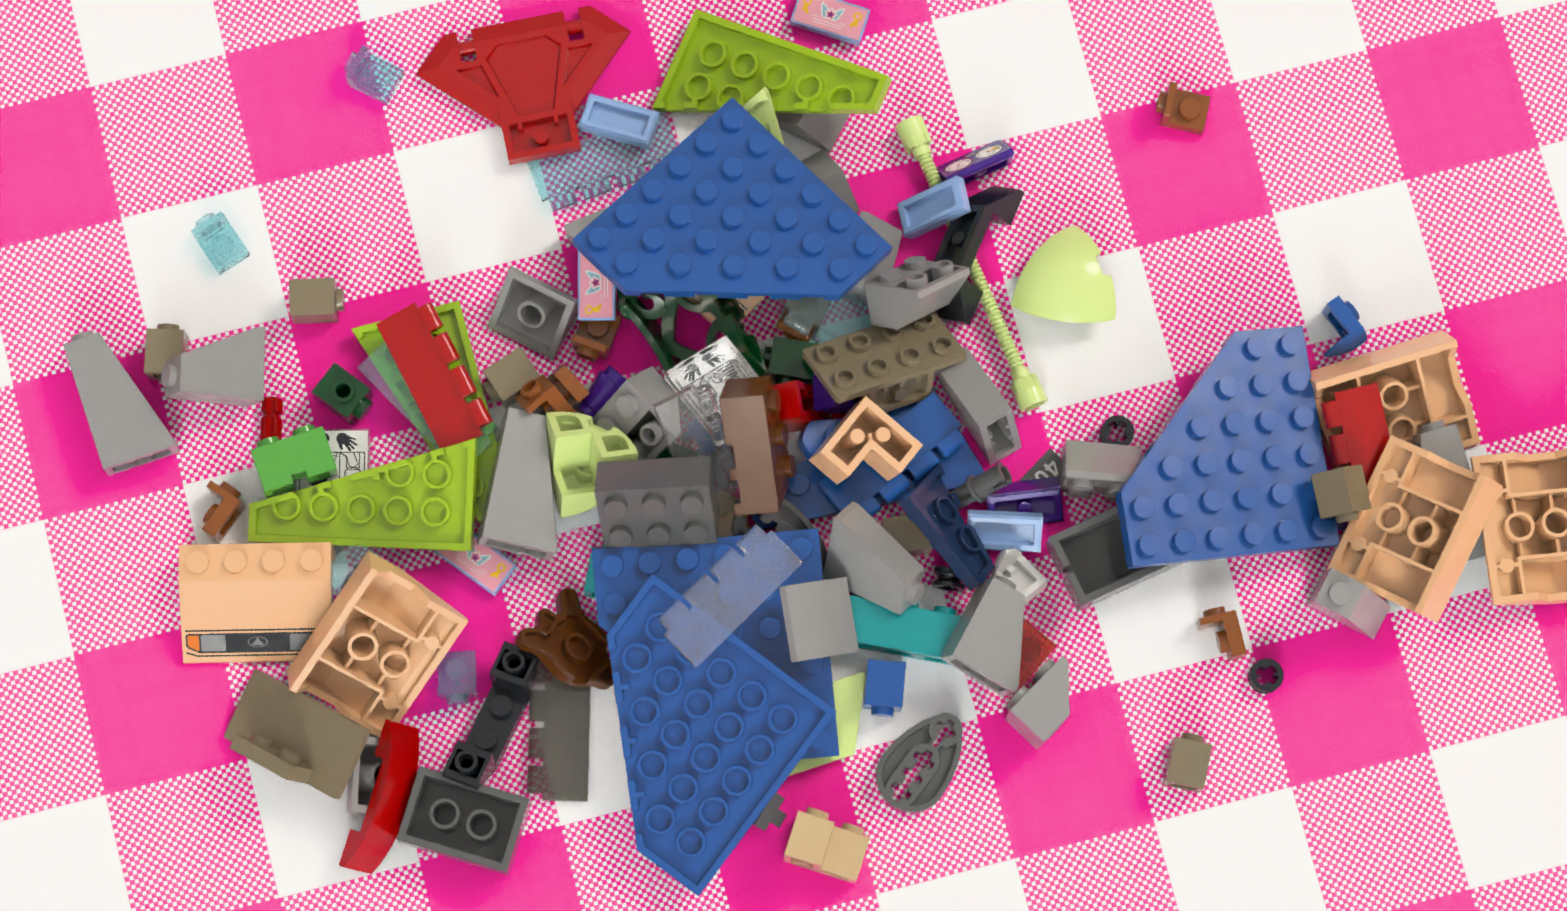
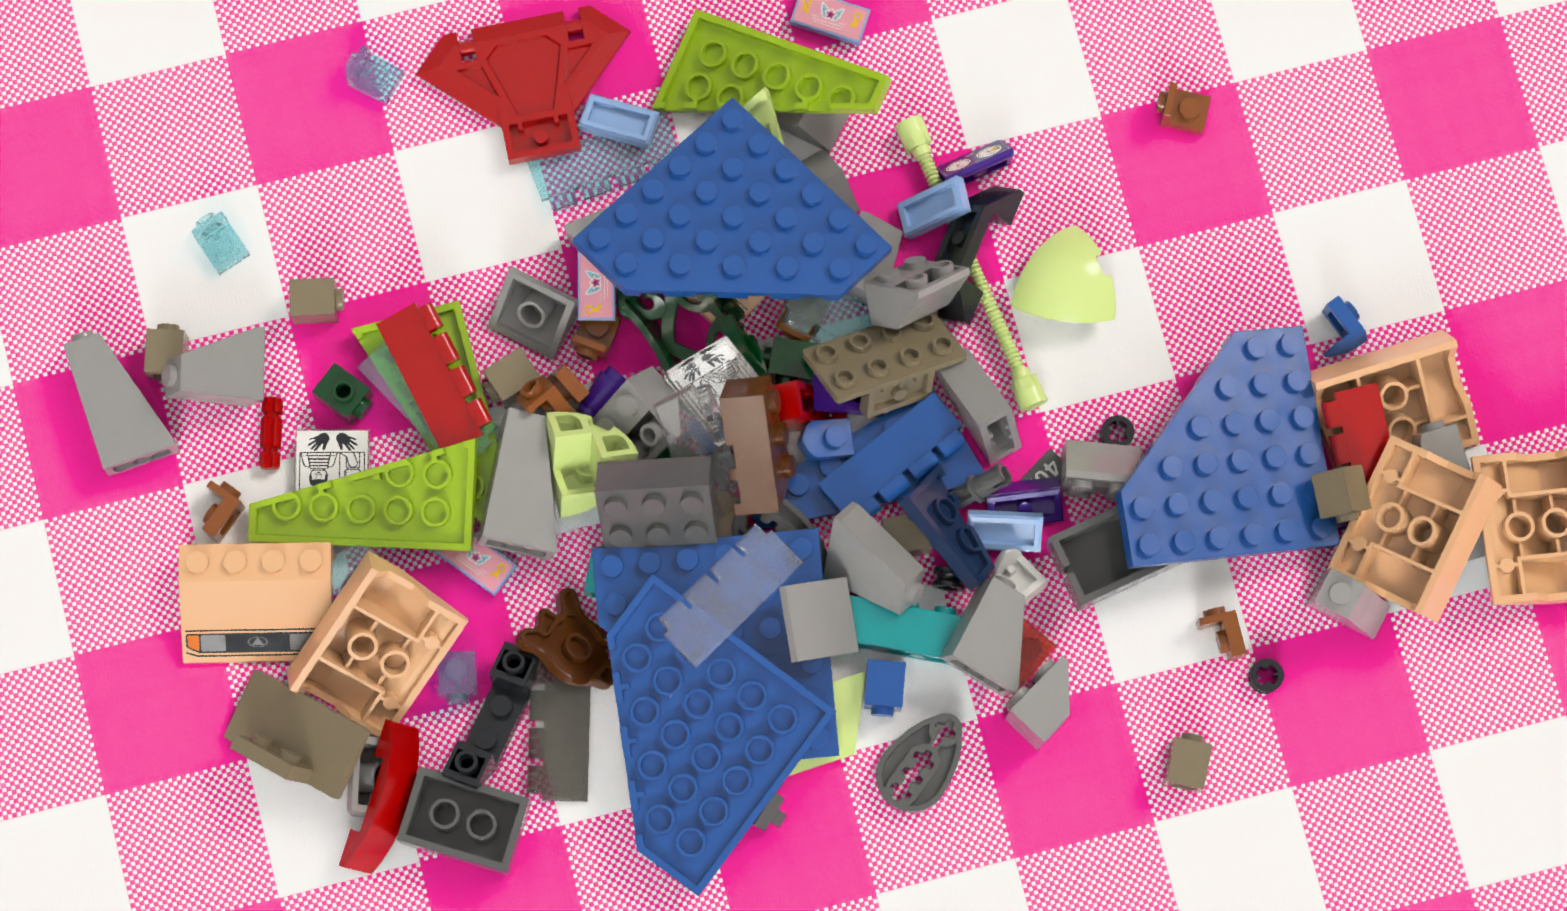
(293, 459): bright green brick -> none
(826, 848): tan brick -> none
(868, 436): light nougat brick -> none

